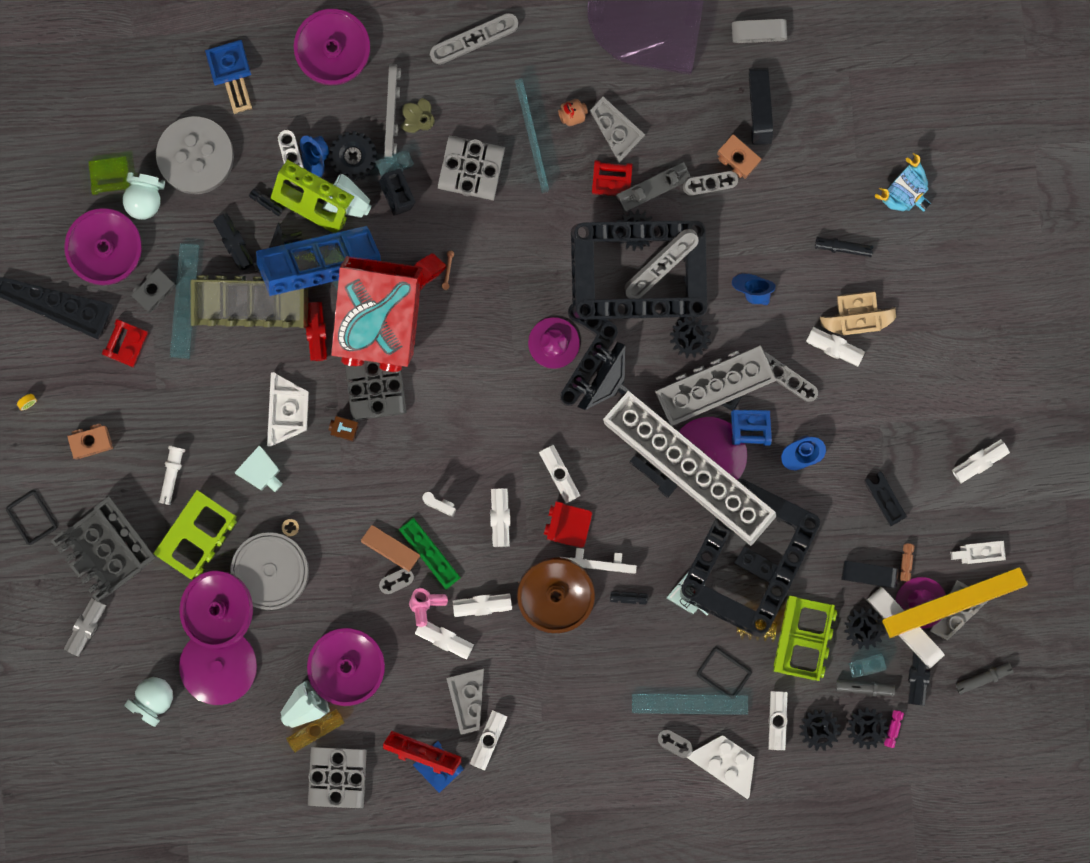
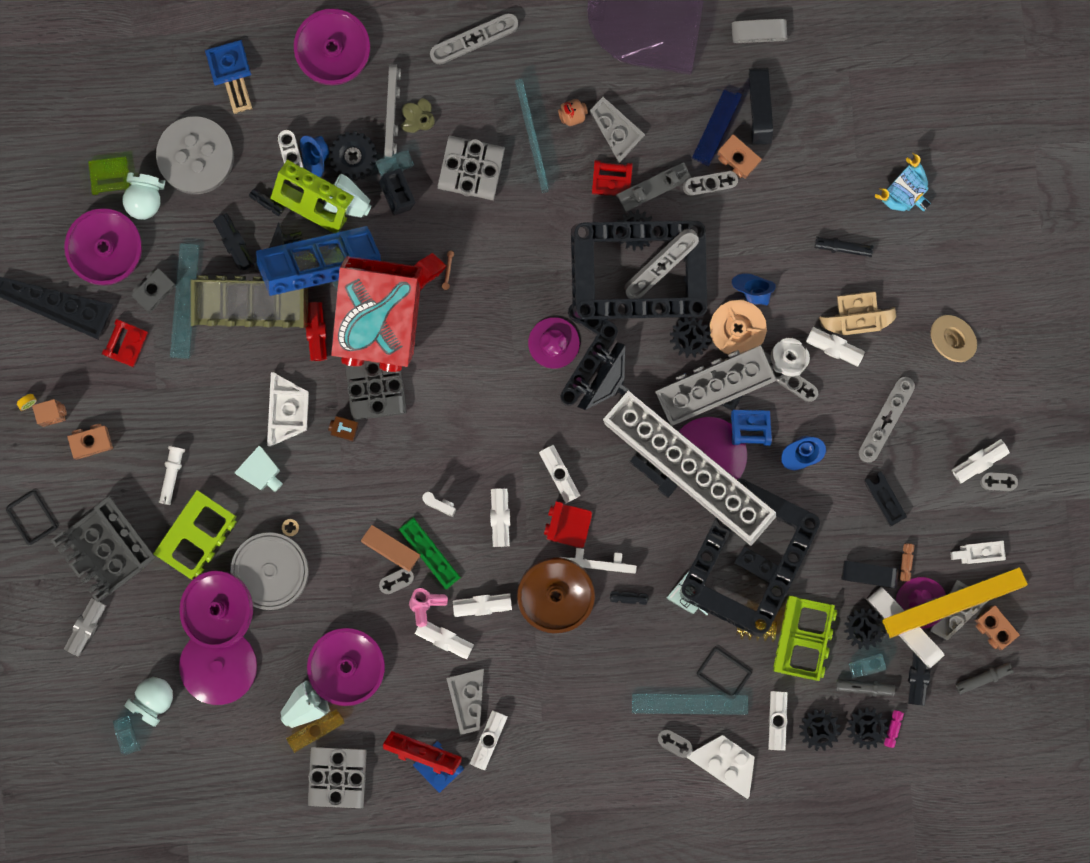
(49, 412): none -> nougat brick
(126, 736): none -> clear light blue leg
(716, 127): none -> clear blue fence
(738, 313): none -> light nougat piece
(797, 351): none -> white plate
(877, 436): none -> light grey piece
(953, 338): none -> tan hat
(998, 486): none -> light grey beam
(1000, 624): none -> nougat brick

